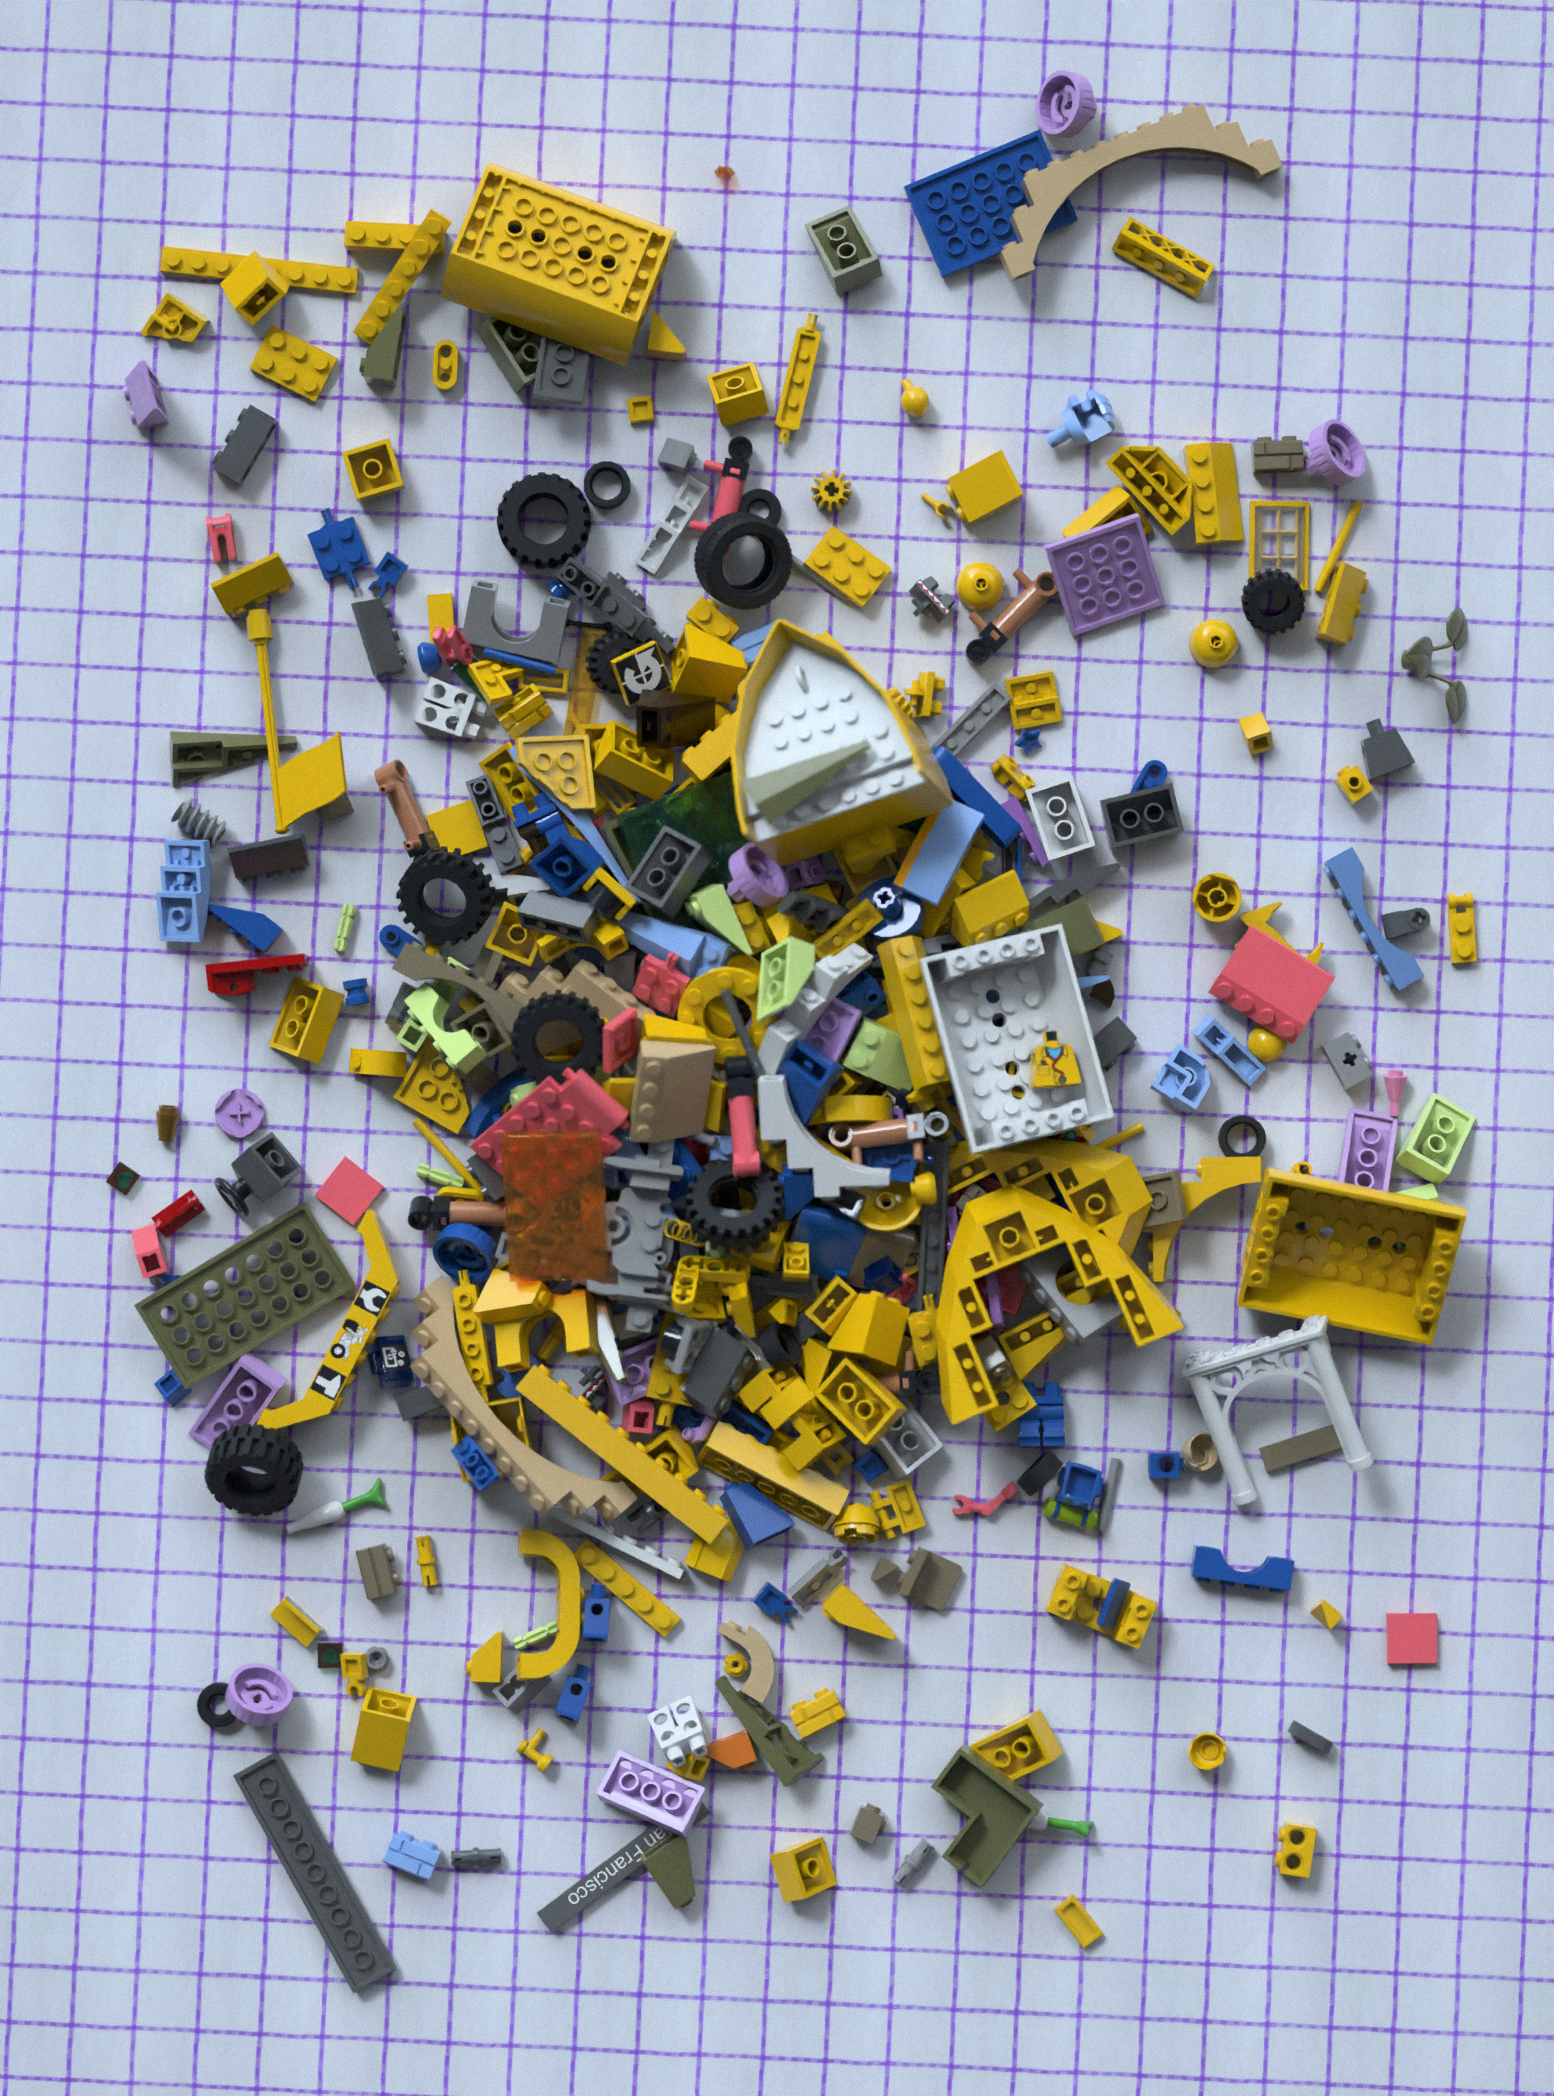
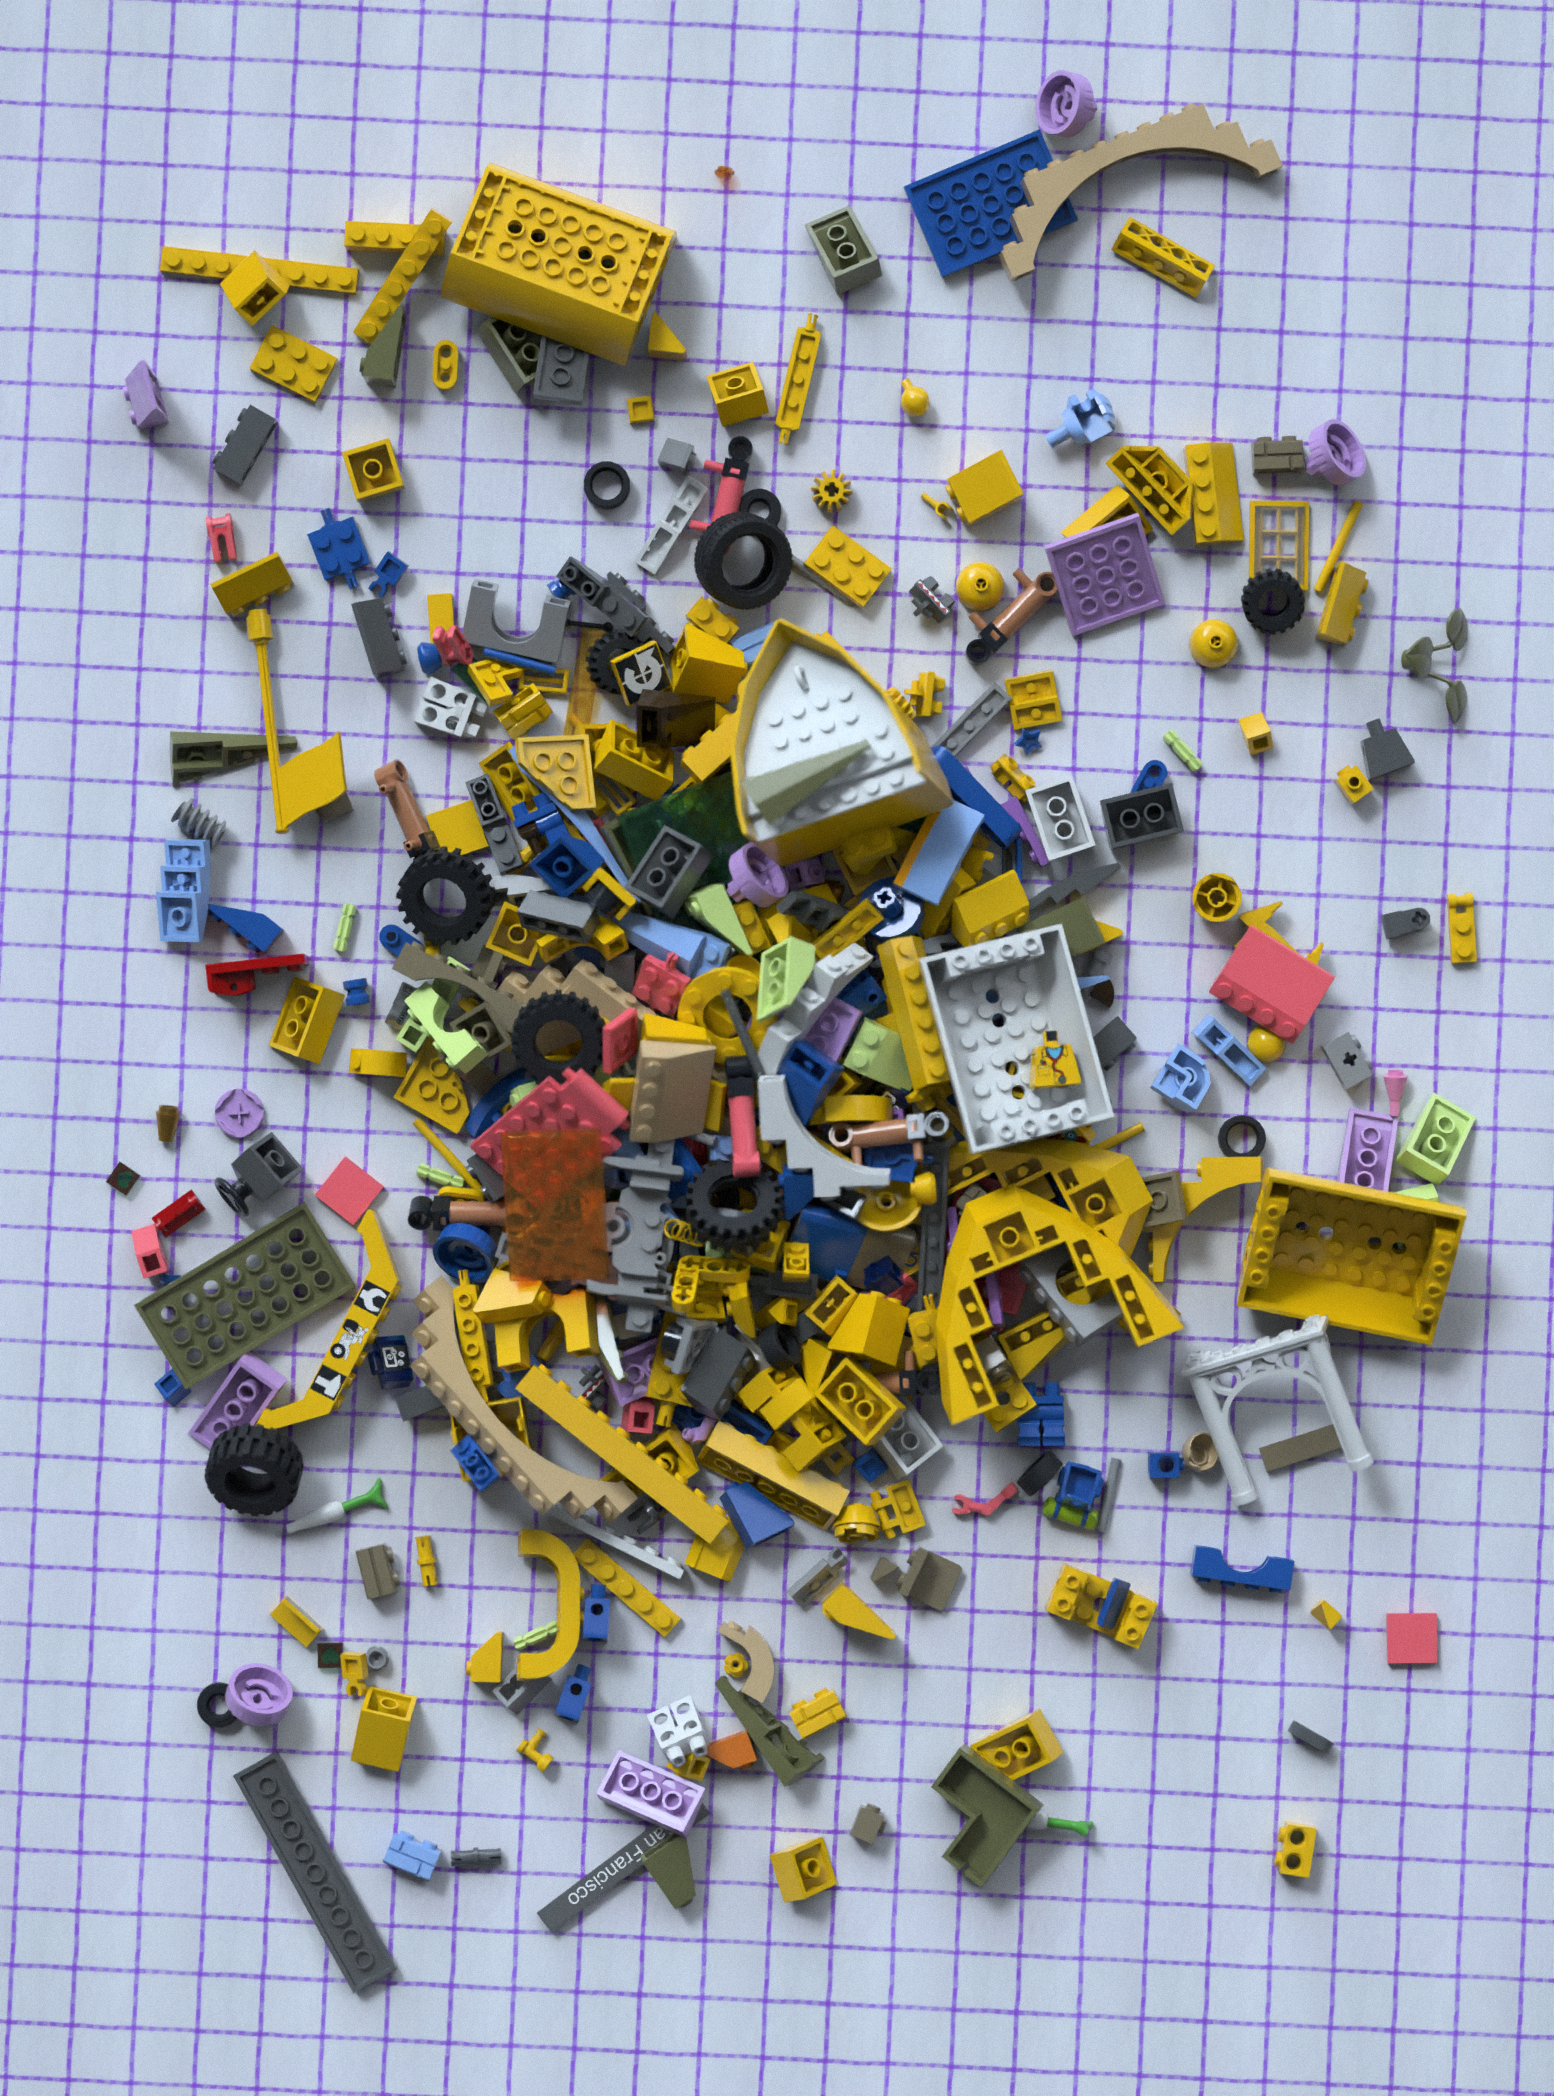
(175, 320): yellow slope -> none
(269, 857): dark grey slope -> none
(553, 488): black tyre -> none
(772, 1601): blue plate -> none
(913, 1862): light grey pin -> none
(1078, 1921): yellow tile -> none
(1182, 750): none -> yellowish green axle
(1207, 1751): yellow hair -> none
(1301, 1165): yellow pin -> none
(1398, 965): medium blue arch -> none

